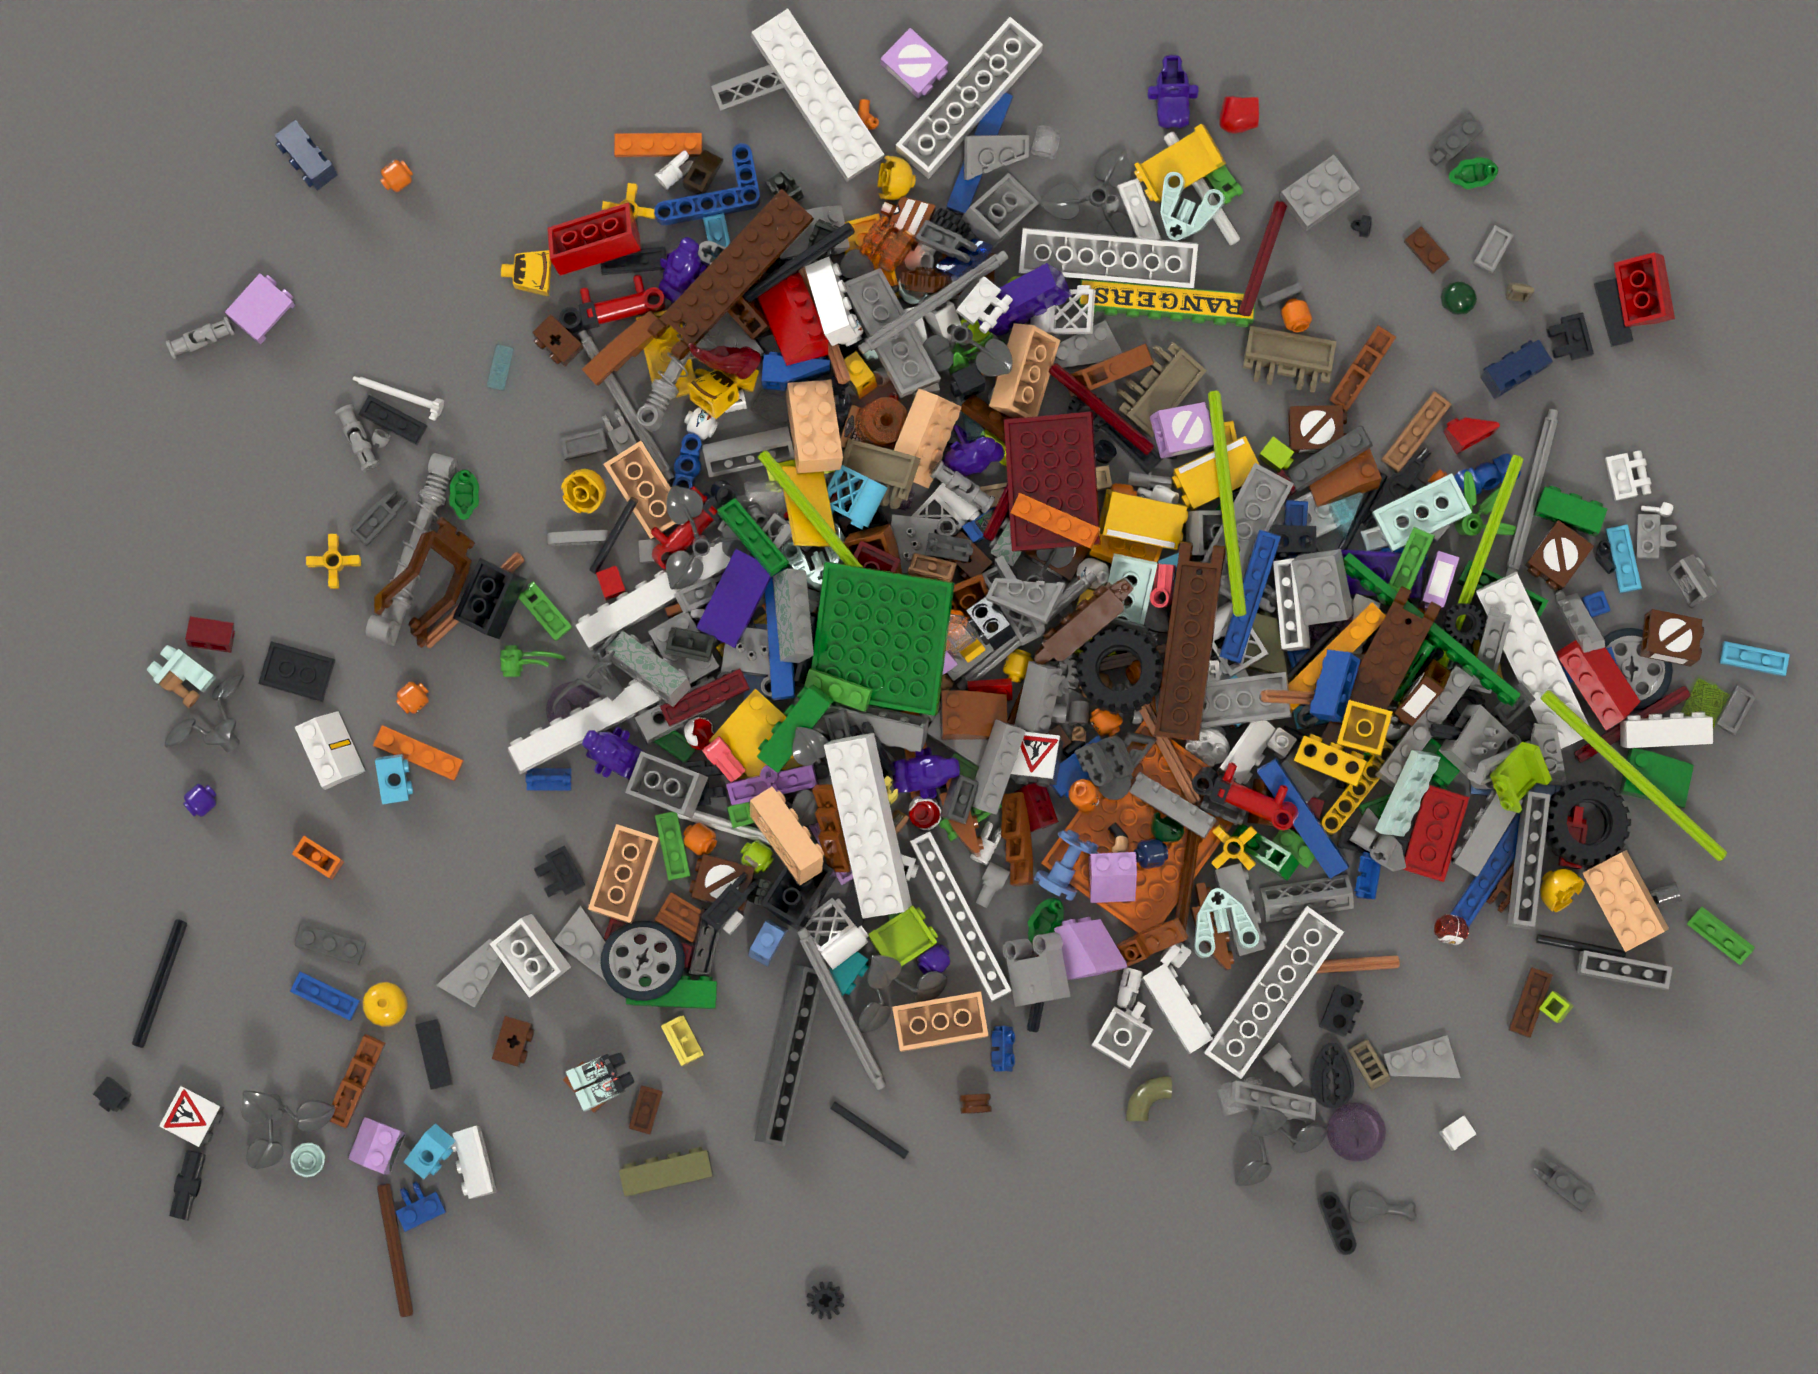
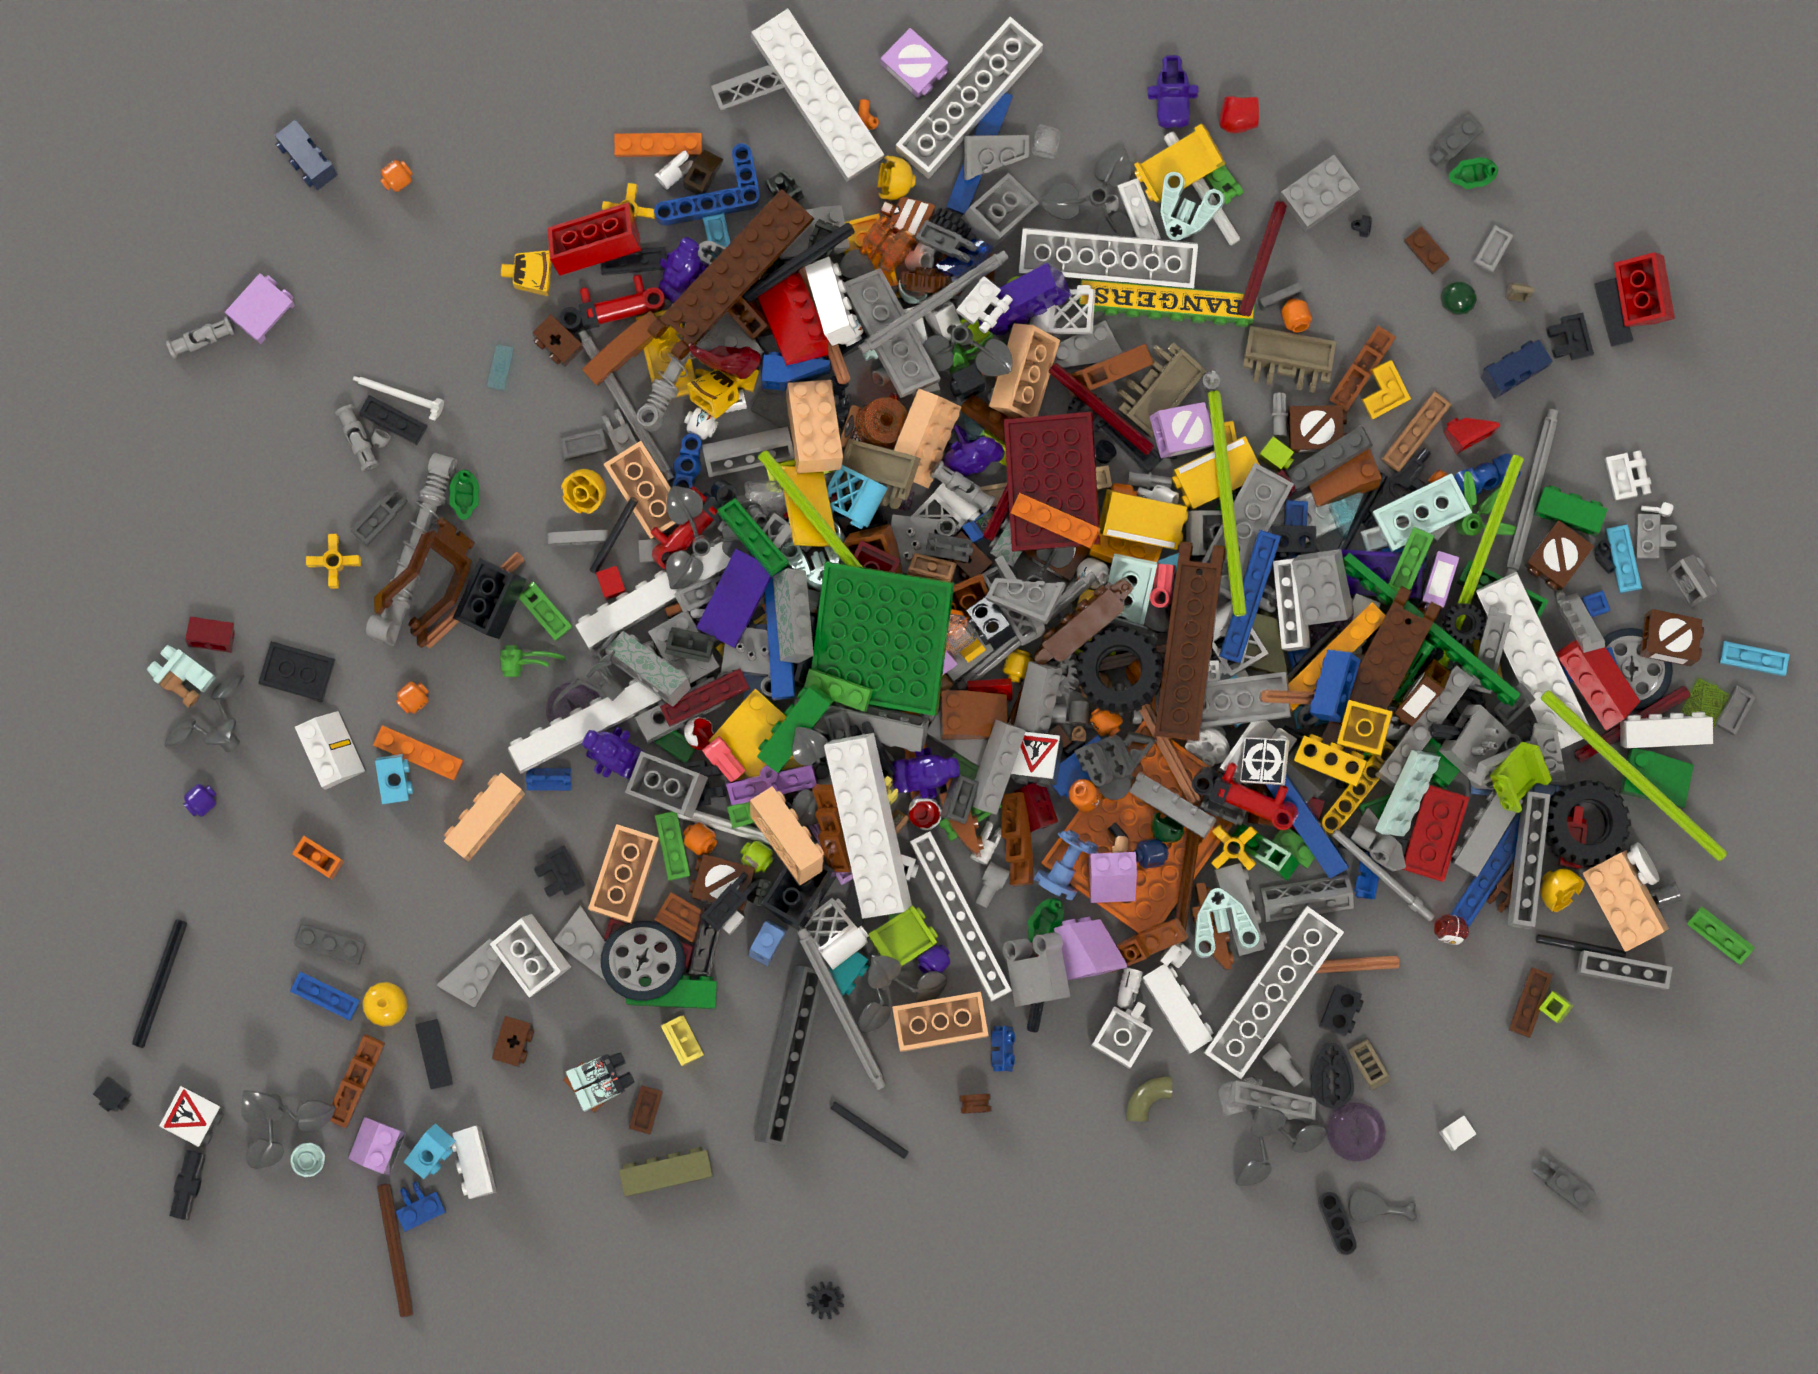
(484, 817): none -> light nougat brick
(859, 375): yellow torso -> none
(1211, 381): none -> light grey axle
(1264, 761): none -> tile
(1279, 415): none -> light grey axle
(1391, 392): none -> yellow plate
(1413, 902): none -> light grey bar
(1425, 1059): light grey wing -> none
(1647, 869): none -> white tile

